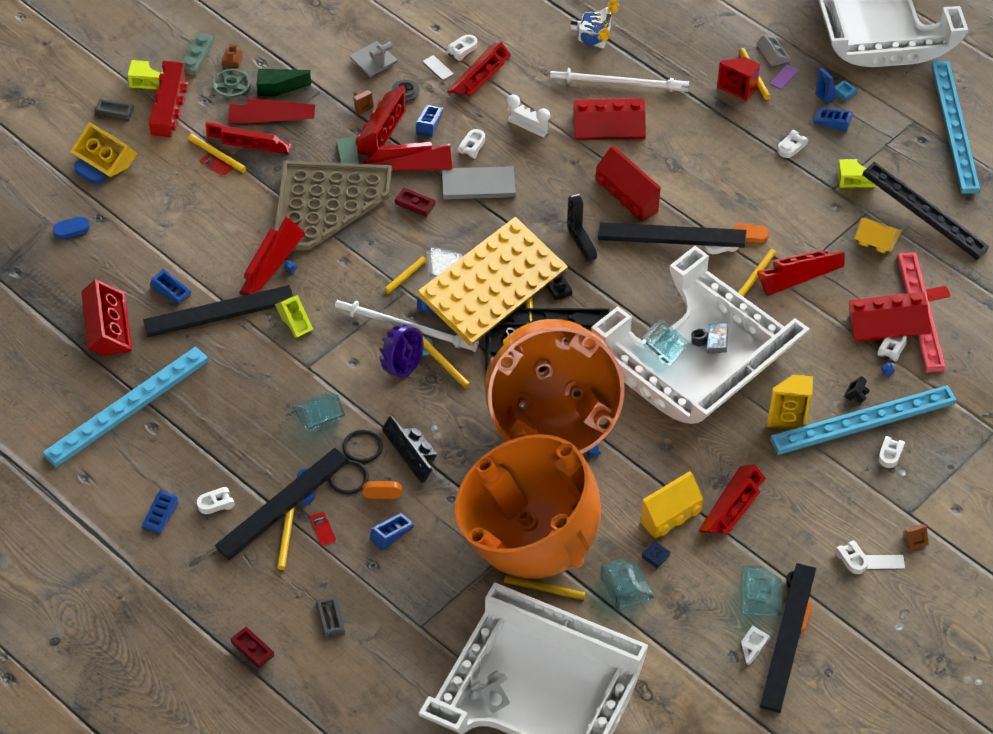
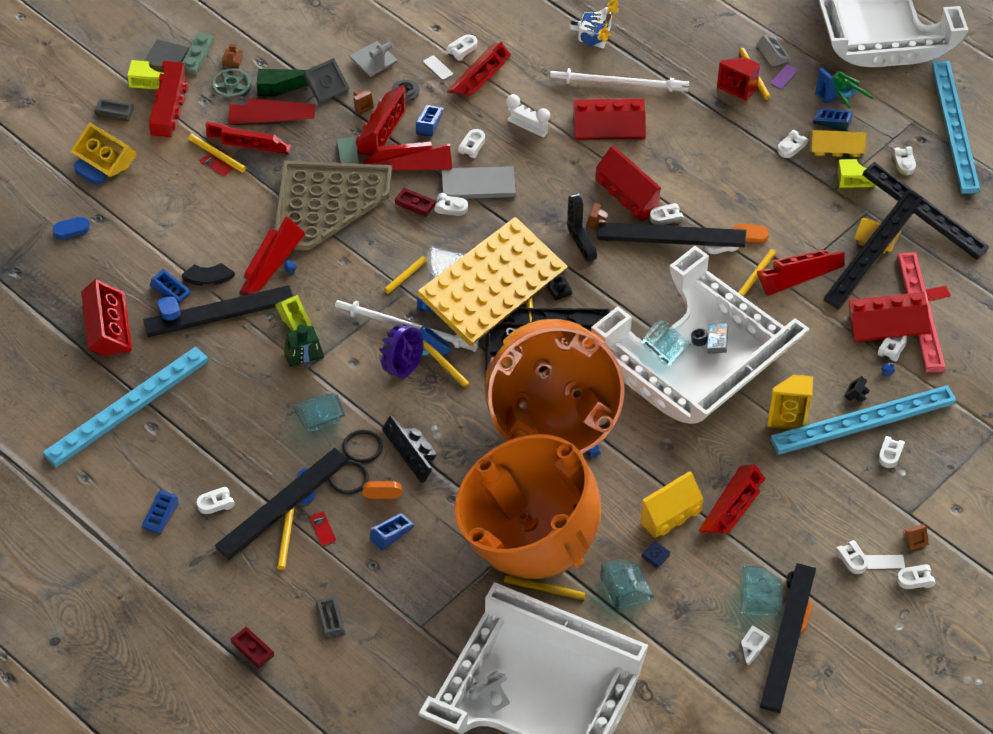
(165, 51): none -> dark grey tile
(169, 308): none -> blue tile
(208, 275): none -> black tile
(302, 346): none -> dark green torso
(326, 80): none -> dark grey tile
(435, 340): none -> blue tile
(457, 207): none -> white plate
(596, 216): none -> dark orange tile
(661, 215): none -> white plate
(837, 142): none -> yellow slope
(842, 81): none -> green plant
(873, 249): none -> black tile
(906, 165): none -> white plate
(909, 578): none -> white plate

